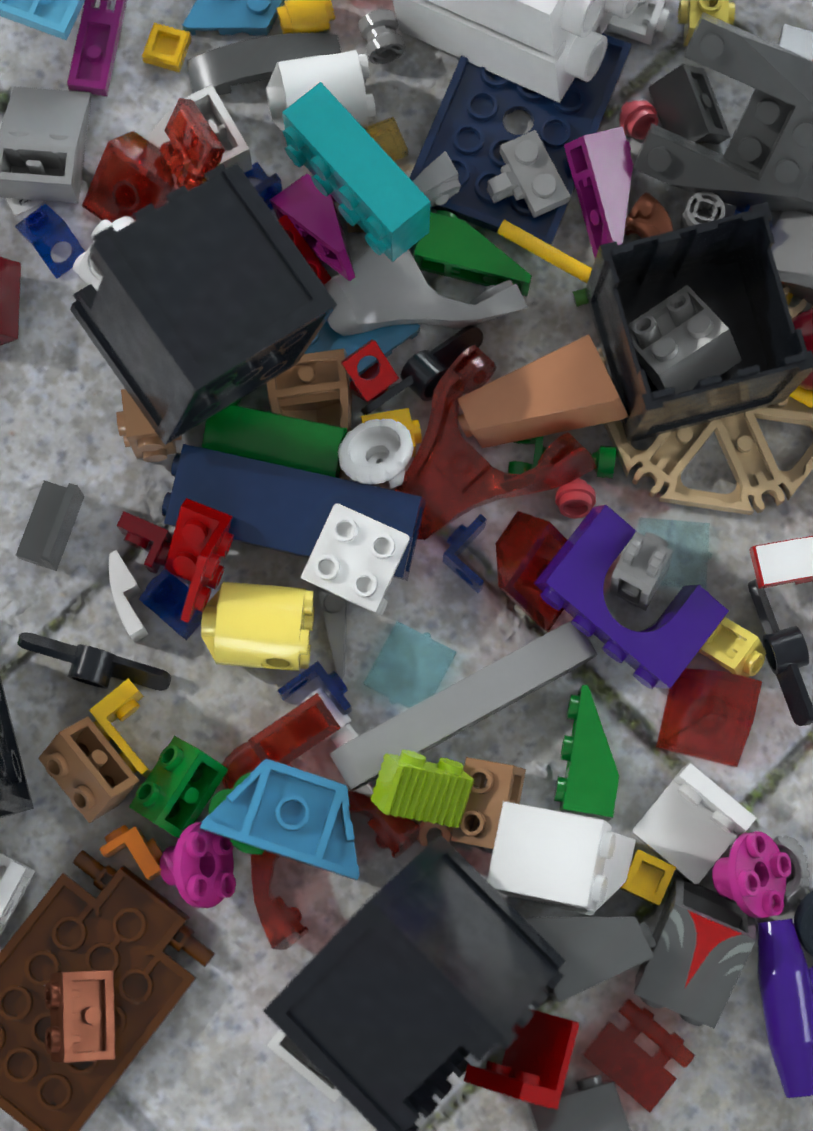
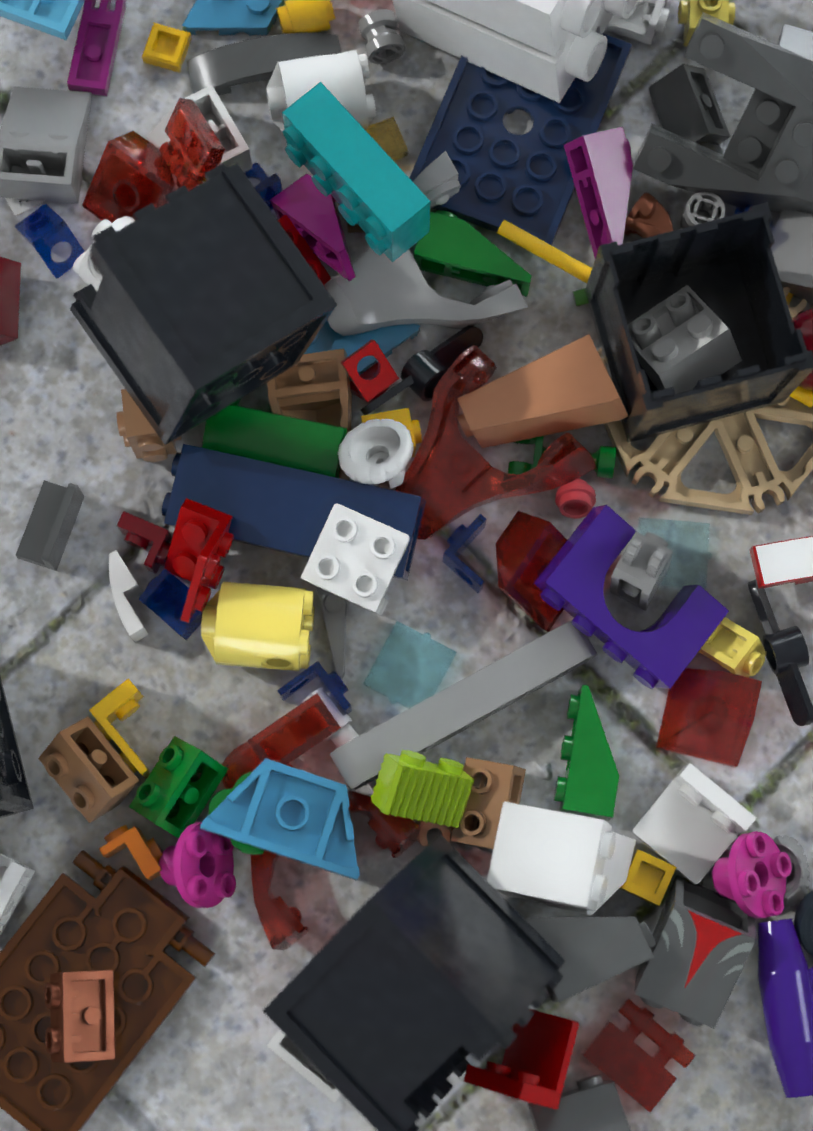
(96, 665): black piece -> none
(529, 176): light grey hinge -> none
(637, 118): coral plate -> none

